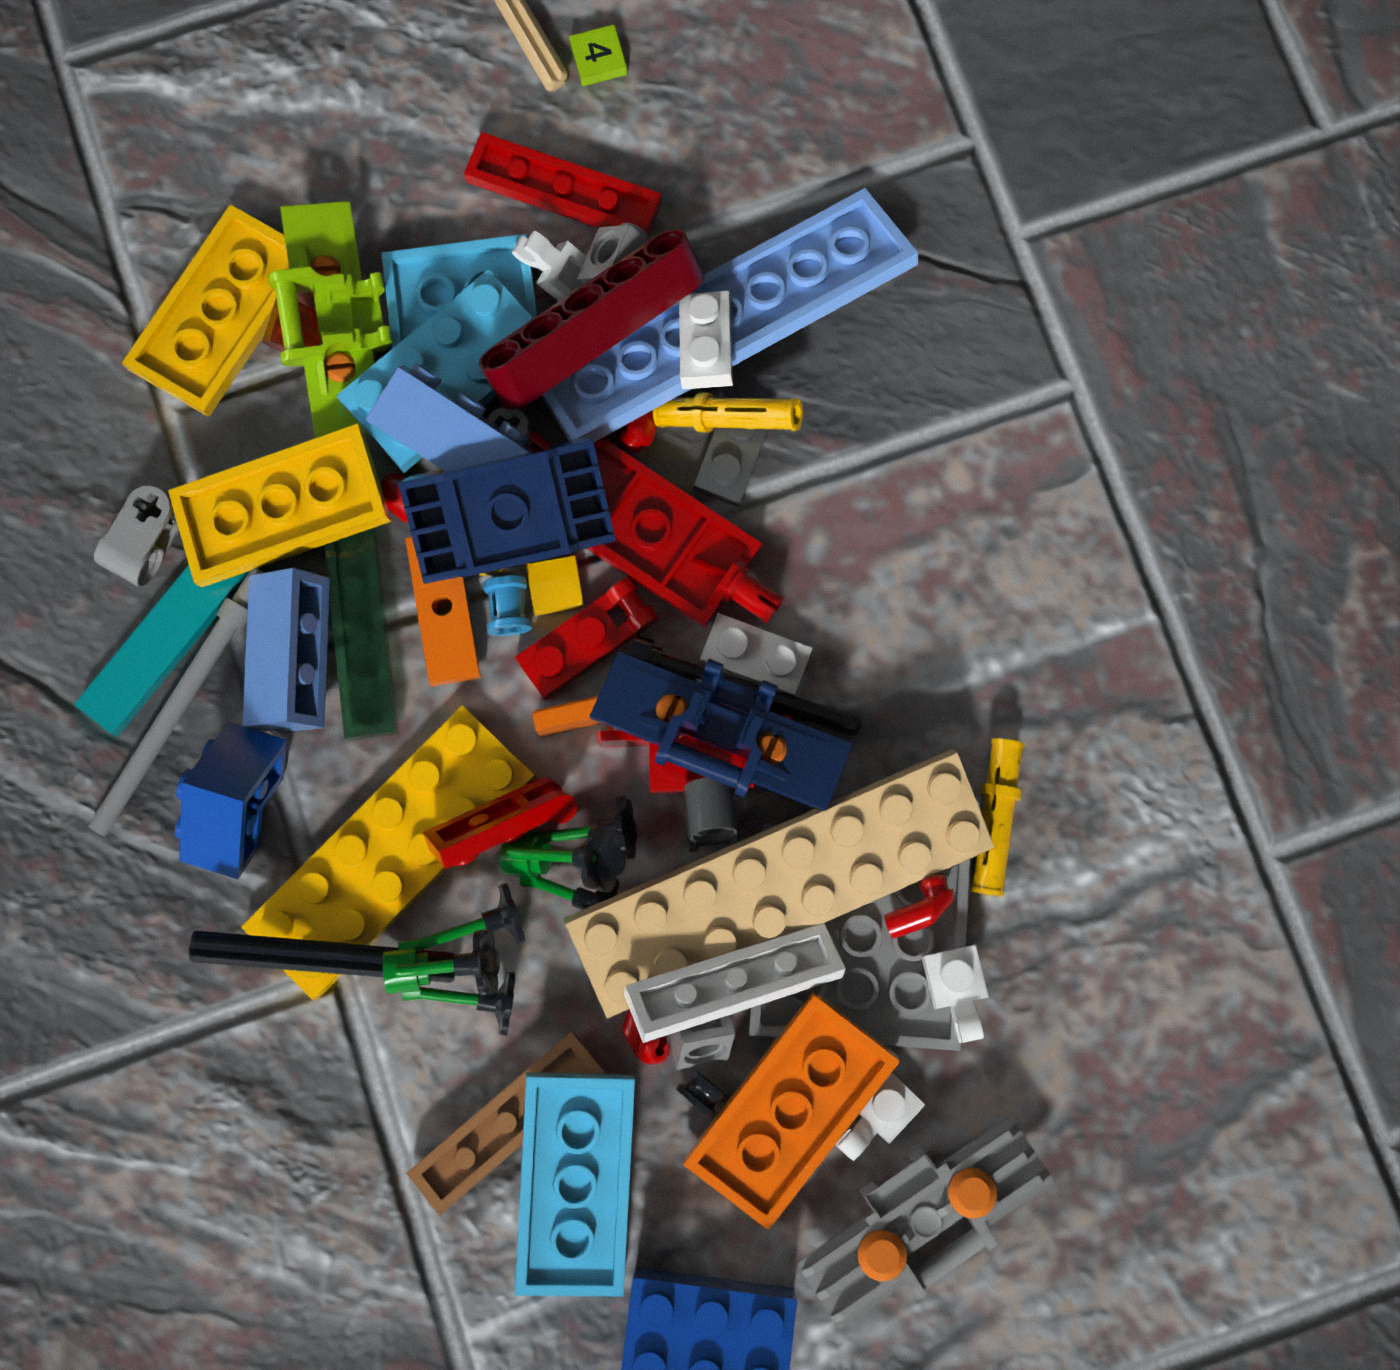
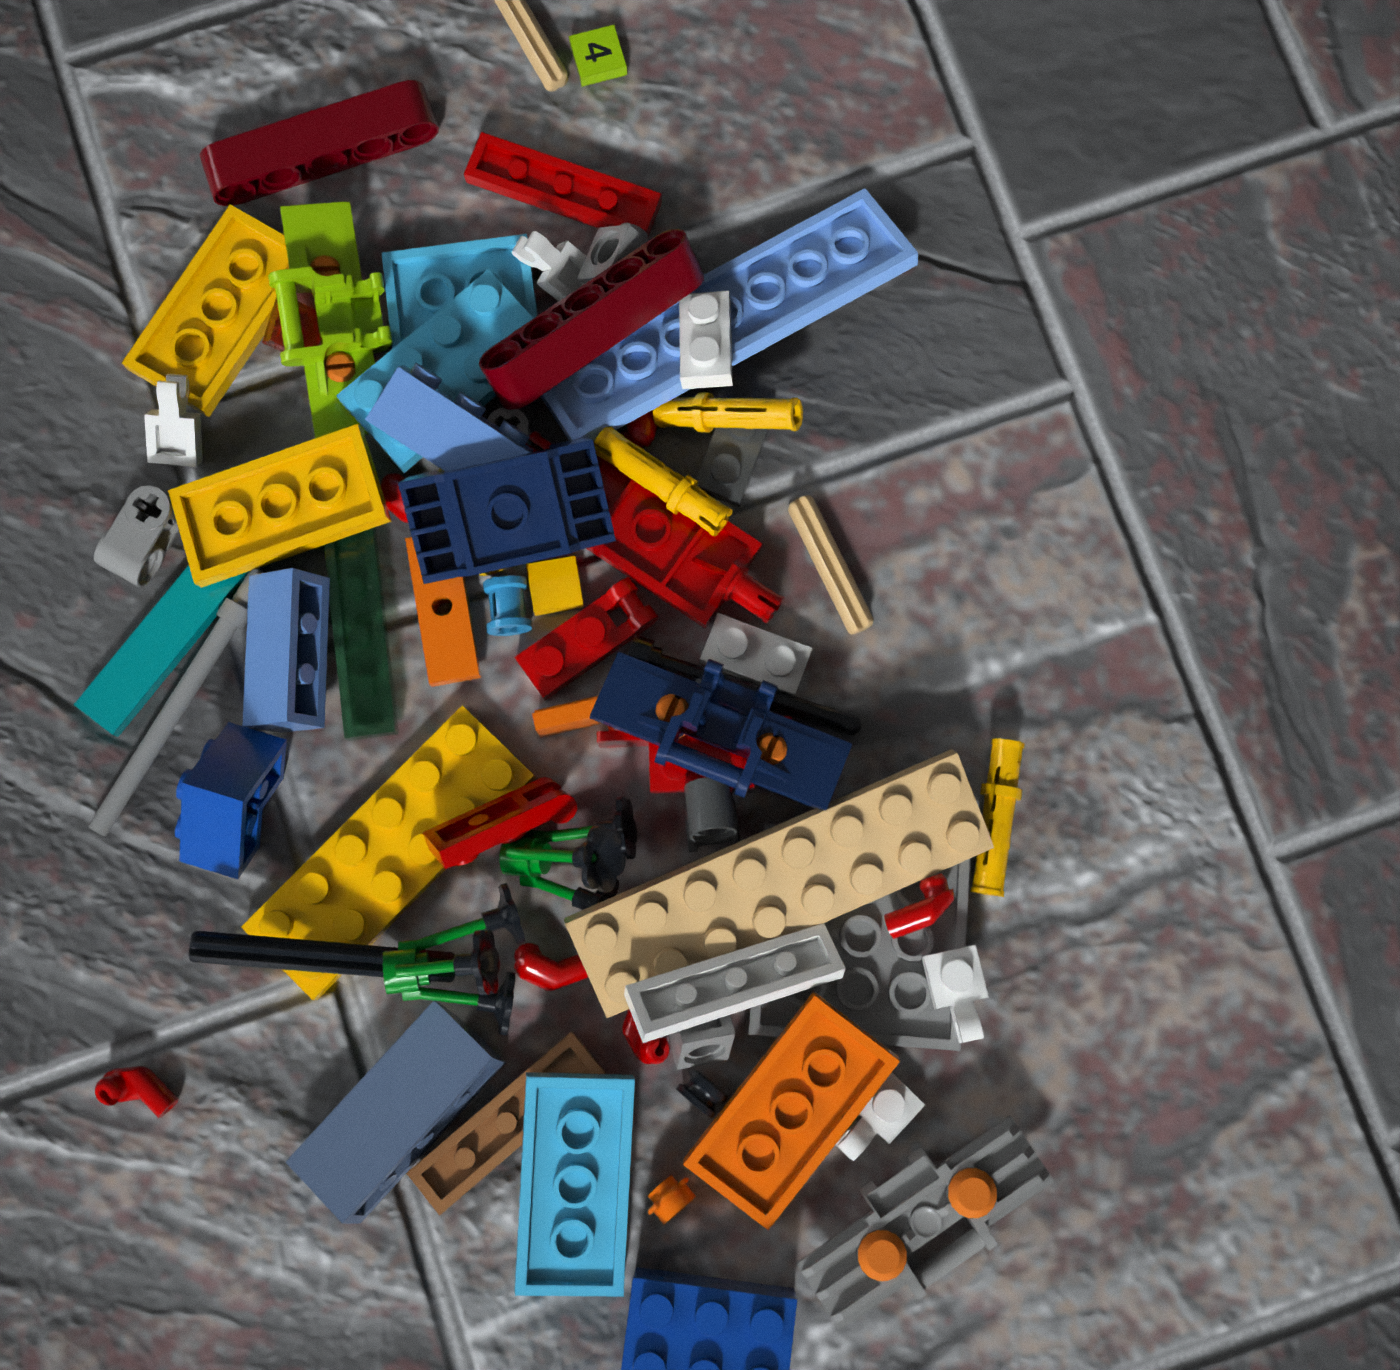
(135, 1084): none -> red arm
(171, 432): none -> white plate
(319, 143): none -> dark red beam
(395, 1113): none -> sand blue brick
(545, 972): none -> red arm
(670, 1198): none -> orange plate
(677, 491): none -> yellow pin
(830, 564): none -> tan axle

